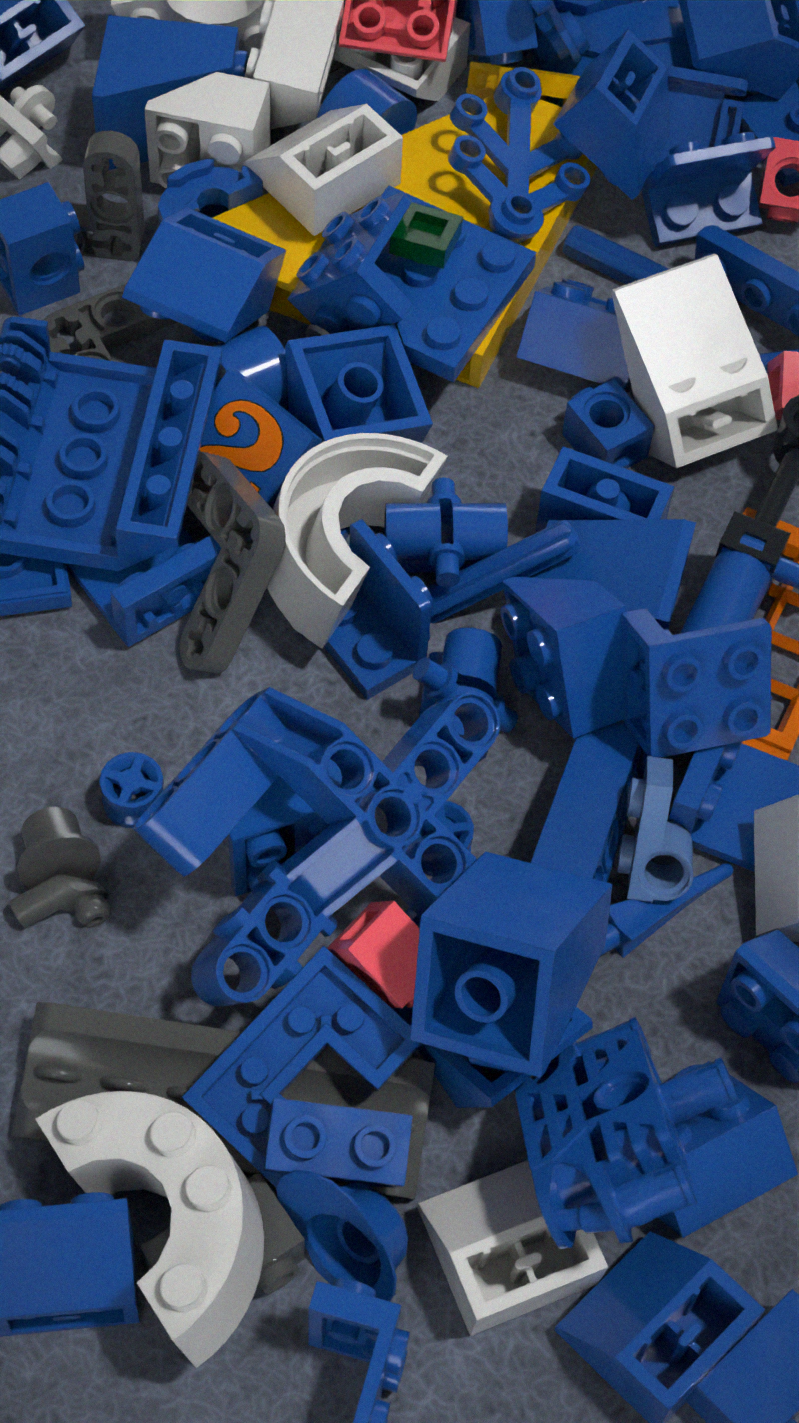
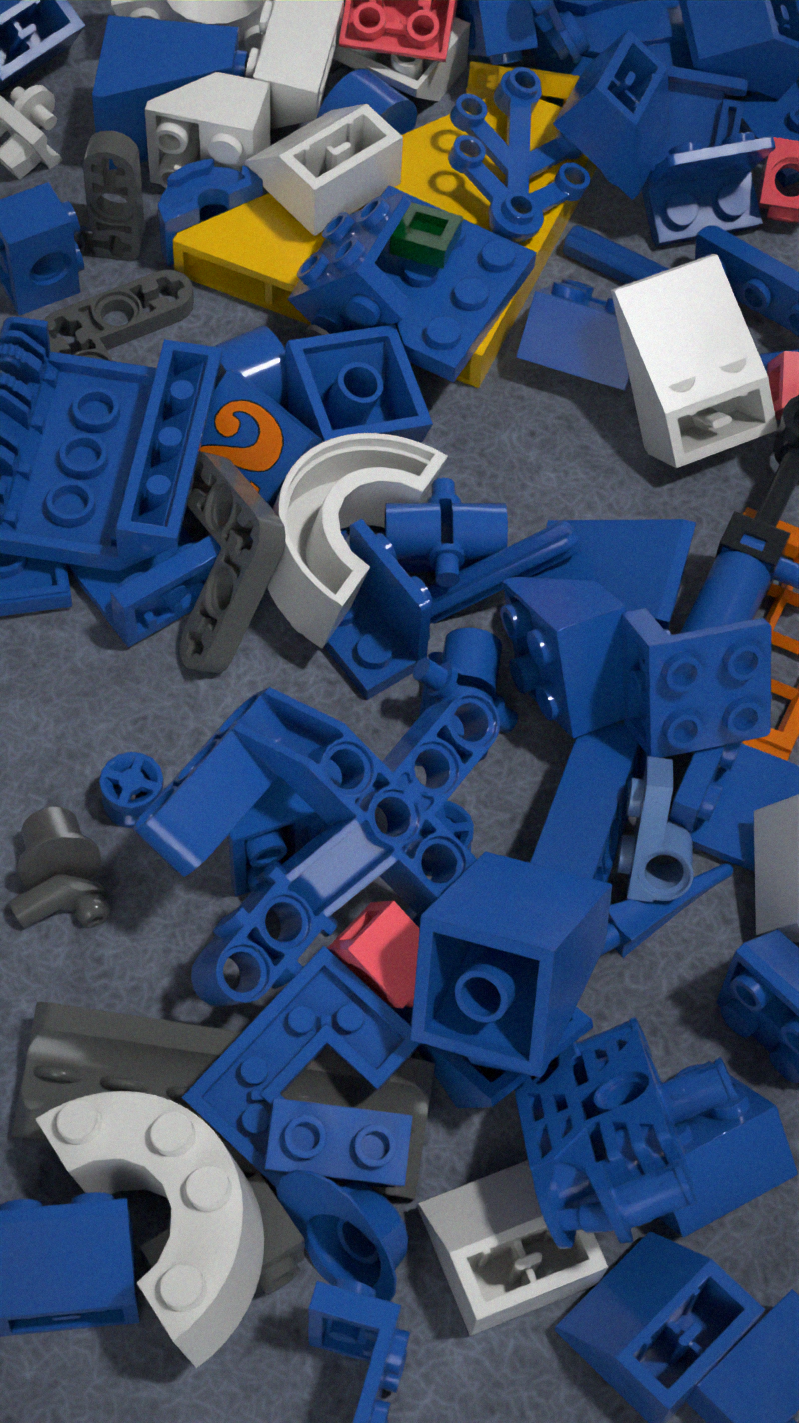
(205, 275): blue slope -> none
(597, 490): blue brick -> none
(608, 425): blue brick -> none

